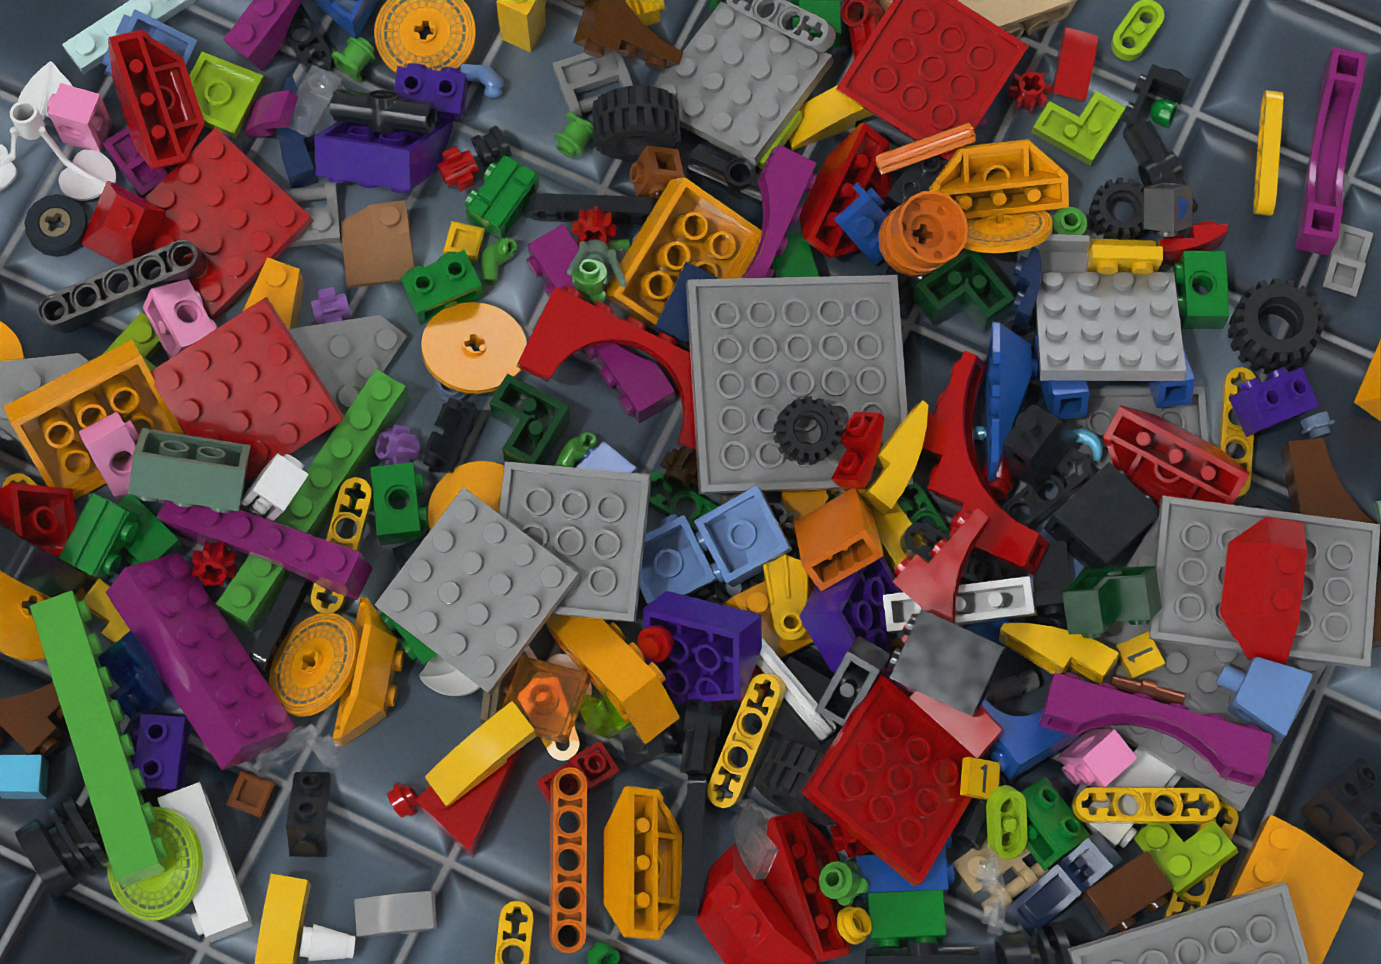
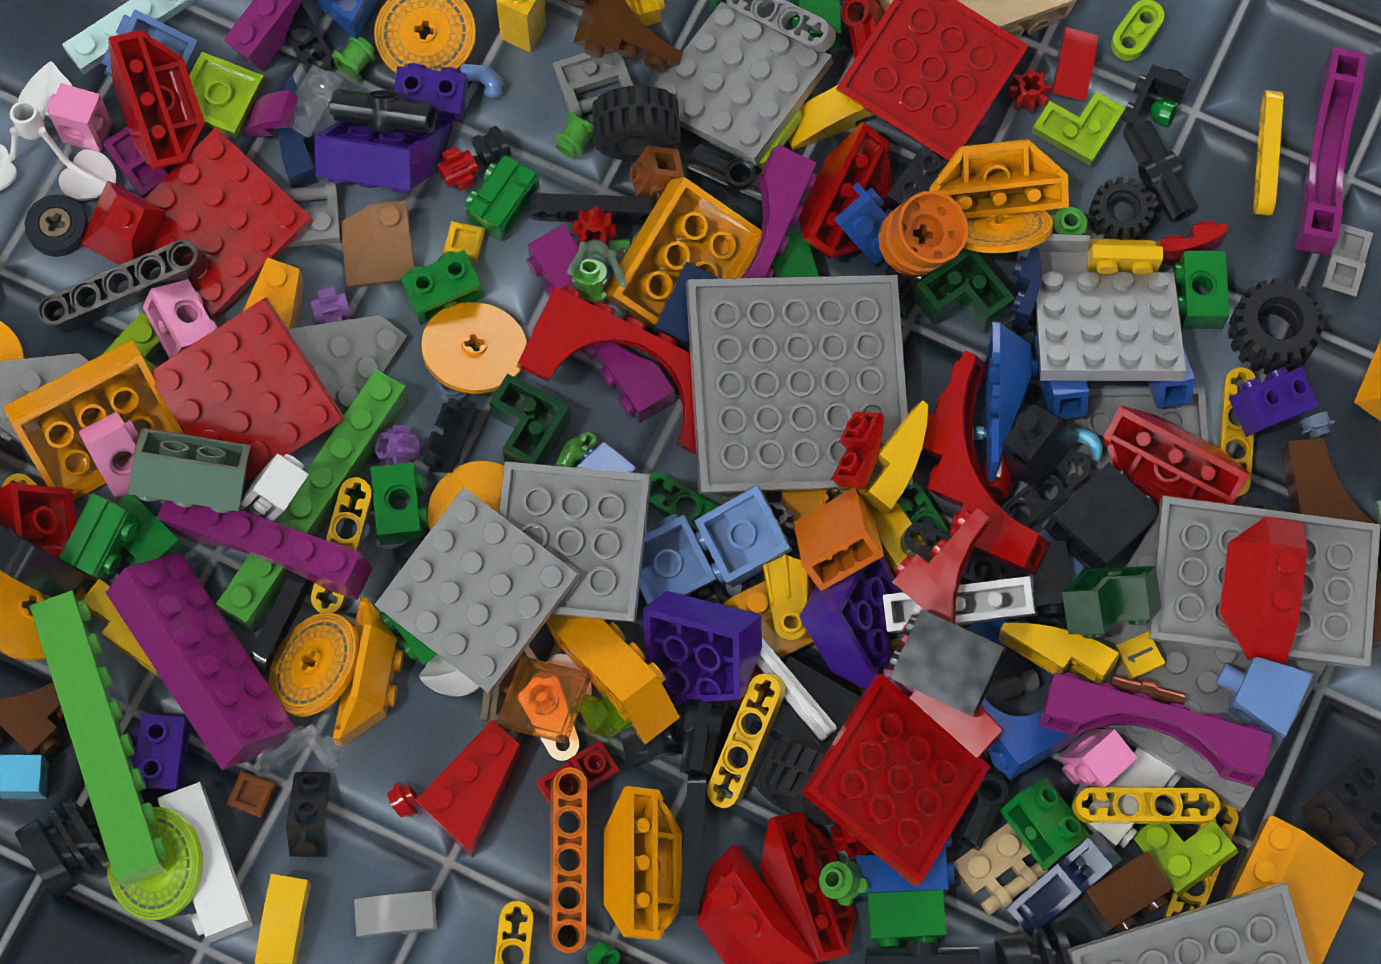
(134, 674): clear blue slope -> none
(214, 563): red gear -> none
(325, 944): white cone -> none
(480, 754): yellow slope -> none
(494, 257): bright green arm -> none
(655, 643): red plate -> none
(680, 468): dark brown gear -> none
(752, 841): clear slope -> none
(822, 415): black tyre -> none
(852, 680): black brick -> none
(853, 924): yellow plate -> none
(925, 148): orange axle -> none
(979, 777): yellow tile -> none
(992, 882): clear slope -> none
(1008, 815): lime plate -> none
(1168, 208): dark grey brick -> none

